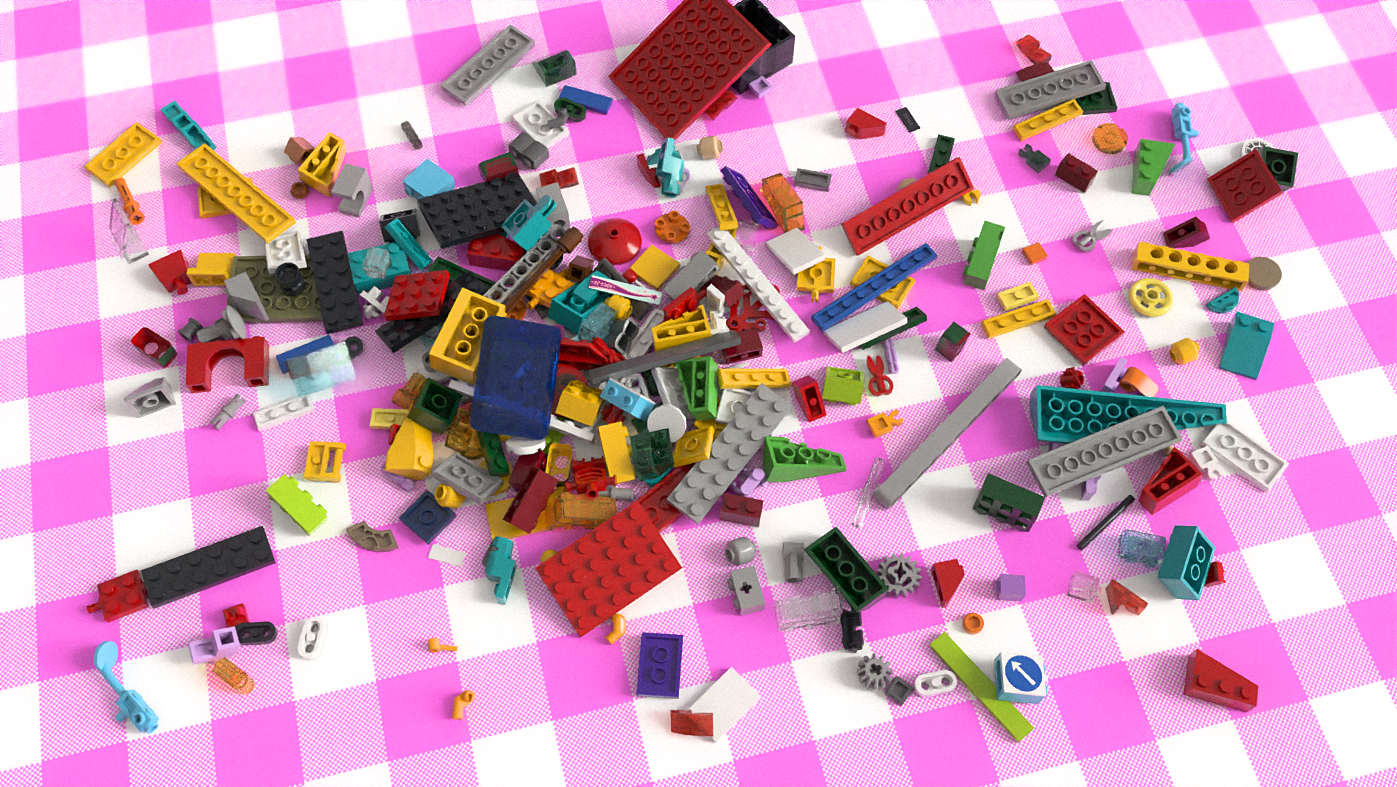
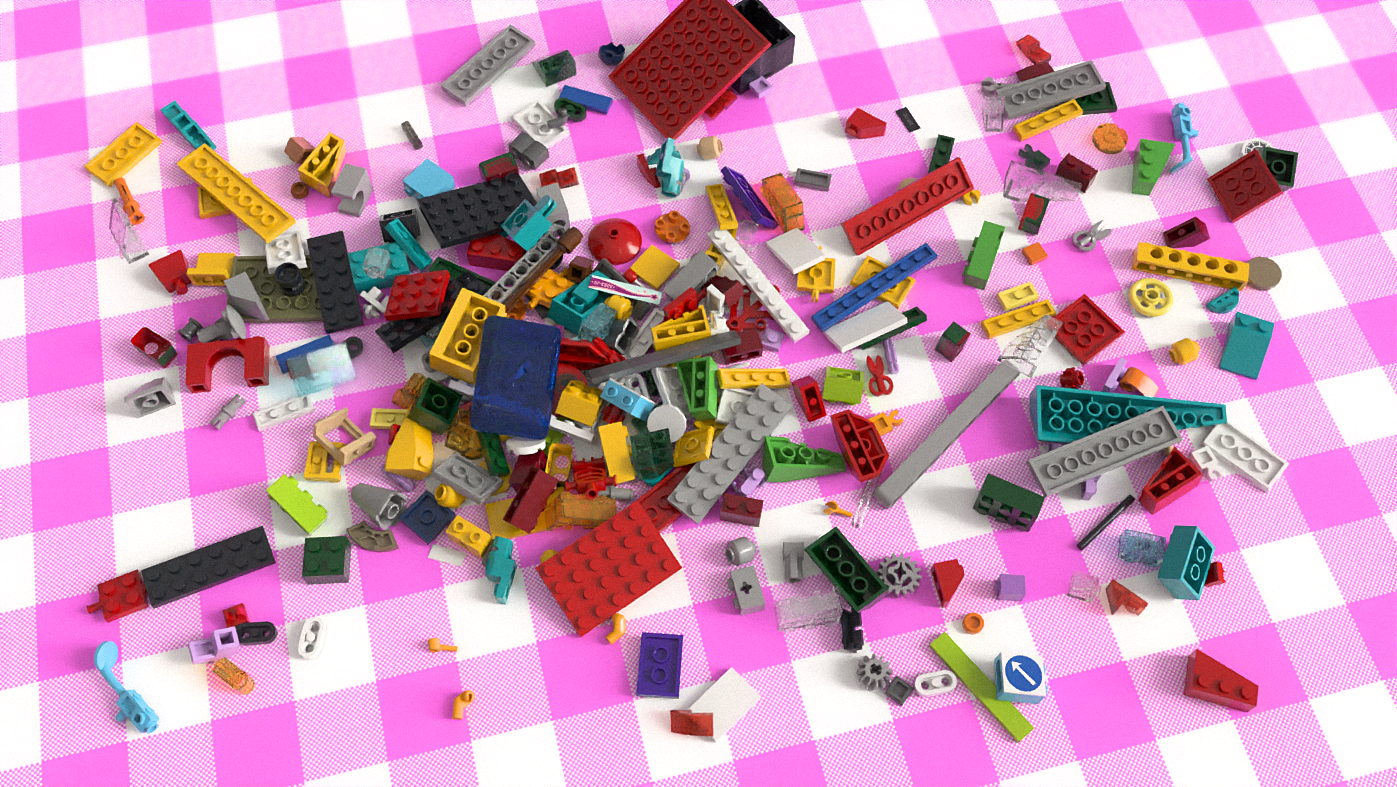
(326, 560): none -> dark green brick
(362, 444): none -> tan window
(379, 504): none -> light grey cone
(469, 536): none -> yellow brick
(611, 54): none -> dark blue hair
(772, 340): none -> lavender plate
(834, 508): none -> light orange hand
(859, 444): none -> red wedge
(989, 86): none -> light grey bar
(993, 112): none -> clear slope
(1025, 179): none -> clear wedge
(1030, 346): none -> clear wedge
(1033, 213): none -> piece

